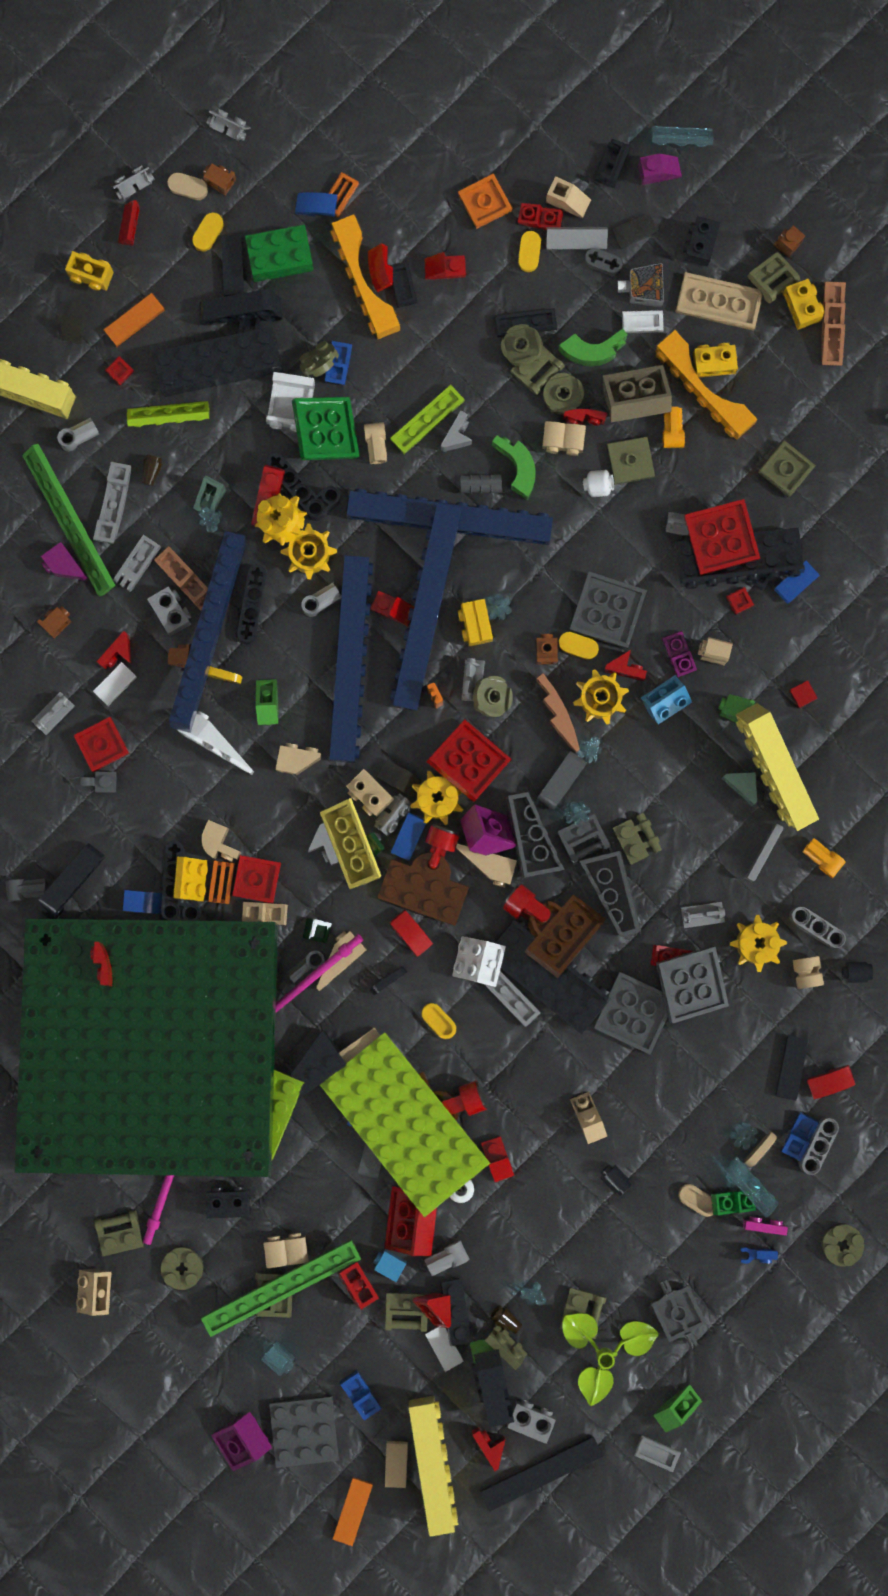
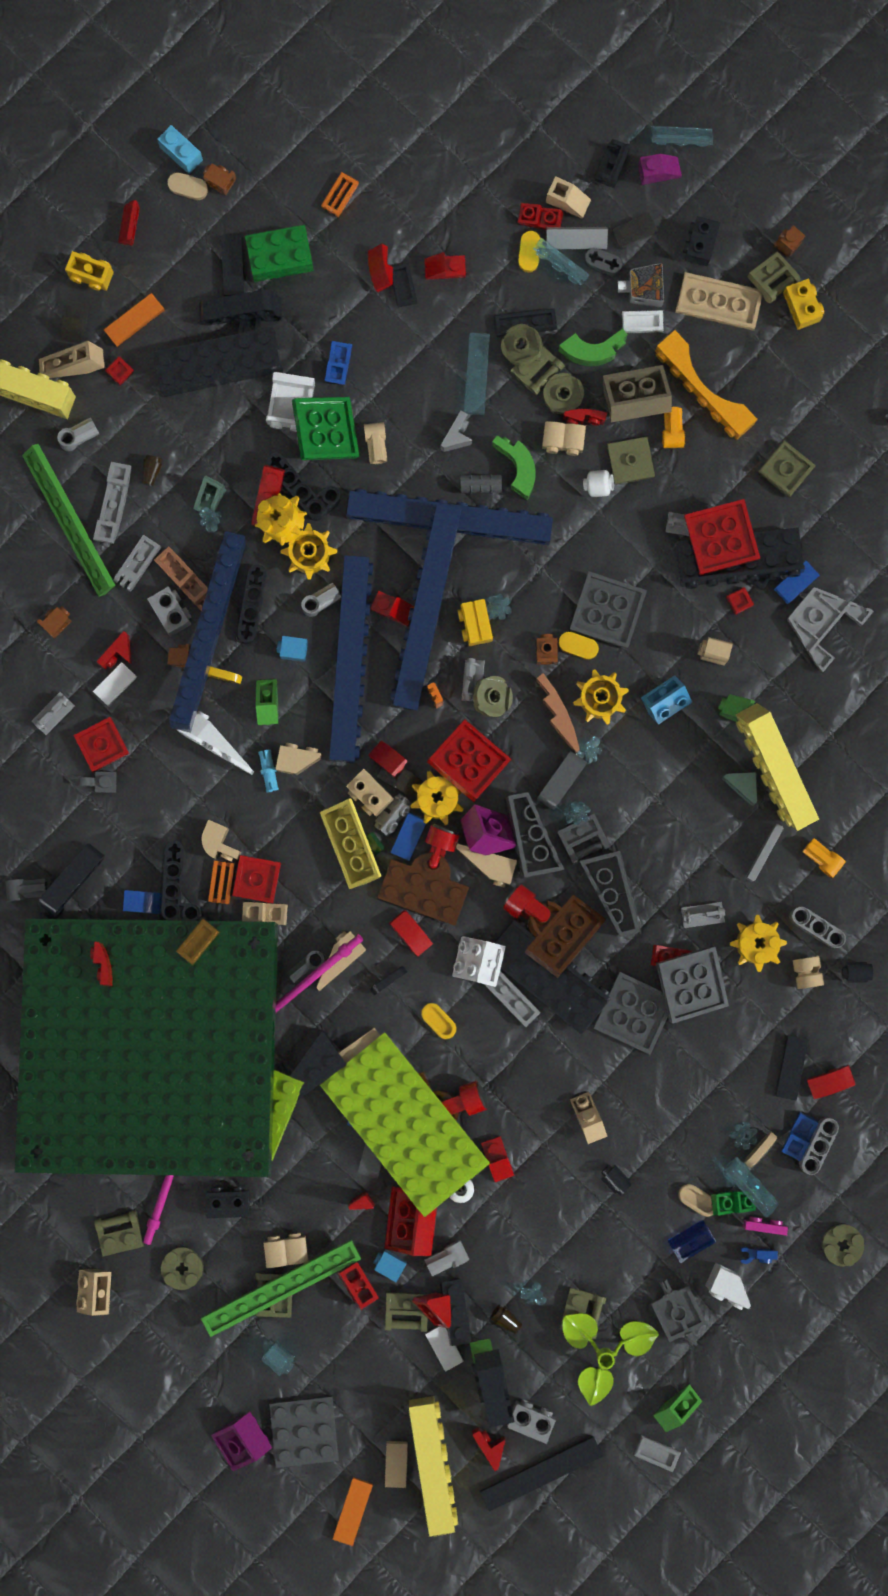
(62, 563): magenta slope -> none
(73, 361): none -> tan slope
(125, 185): light grey hinge -> none
(168, 413): lime plate -> none
(180, 149): none -> medium azure brick
(190, 879): yellow plate -> none
(197, 941): none -> pearl gold tile
(208, 232): yellow tile -> none
(221, 120): light grey hinge -> none
(268, 771): none -> medium azure pin
(292, 648): none -> dark azure brick
(316, 203): blue slope -> none
(316, 930): dark green slope -> none
(318, 360): olive plate -> none
(321, 840): light grey slope -> none
(360, 1395): blue slope -> none
(362, 1201): none -> red slope
(381, 315): light orange arch -> none
(388, 758): none -> red slope
(427, 419): lime plate -> none
(476, 373): none -> clear light blue tile
(485, 201): orange plate -> none
(508, 1348): olive plate -> none
(560, 262): none -> clear light blue plate
(620, 667): red slope -> none
(631, 842): olive plate -> none
(679, 653): magenta slope -> none
(691, 1241): none -> clear blue slope
(715, 360): yellow brick -> none
(727, 1284): none -> white slope
(803, 694): red tile -> none
(816, 618): none -> light grey wing
(833, 323): nougat slope -> none

